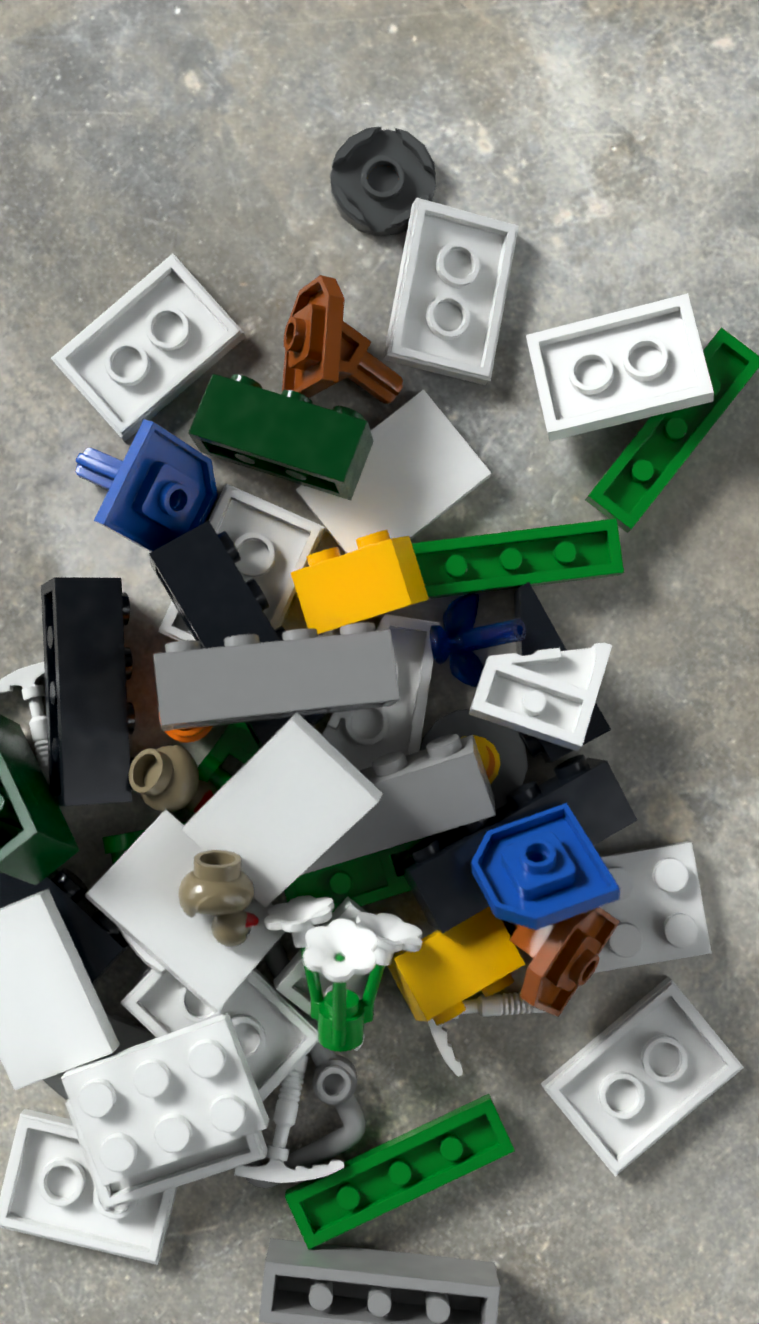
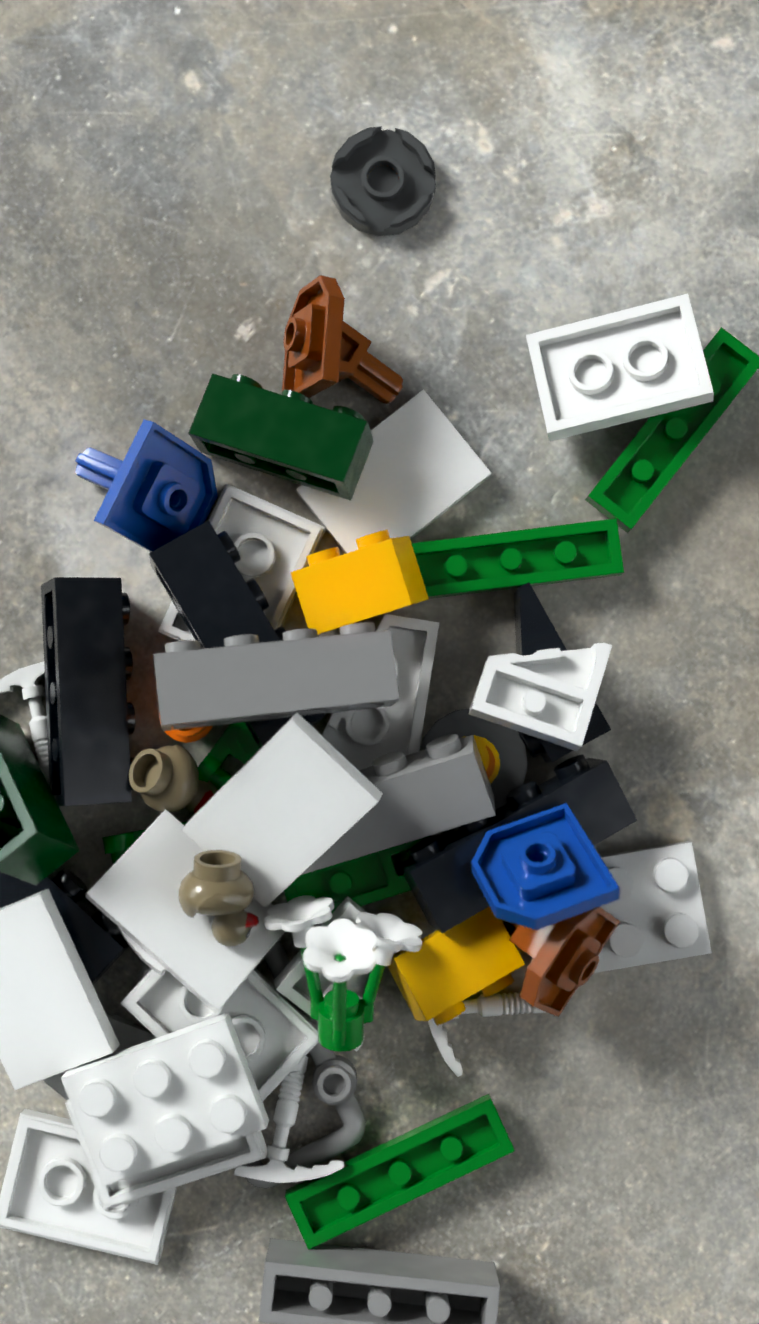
(148, 347): white tile -> none
(451, 292): white tile -> none
(461, 638): clear blue plant -> none
(642, 1076): white tile -> none

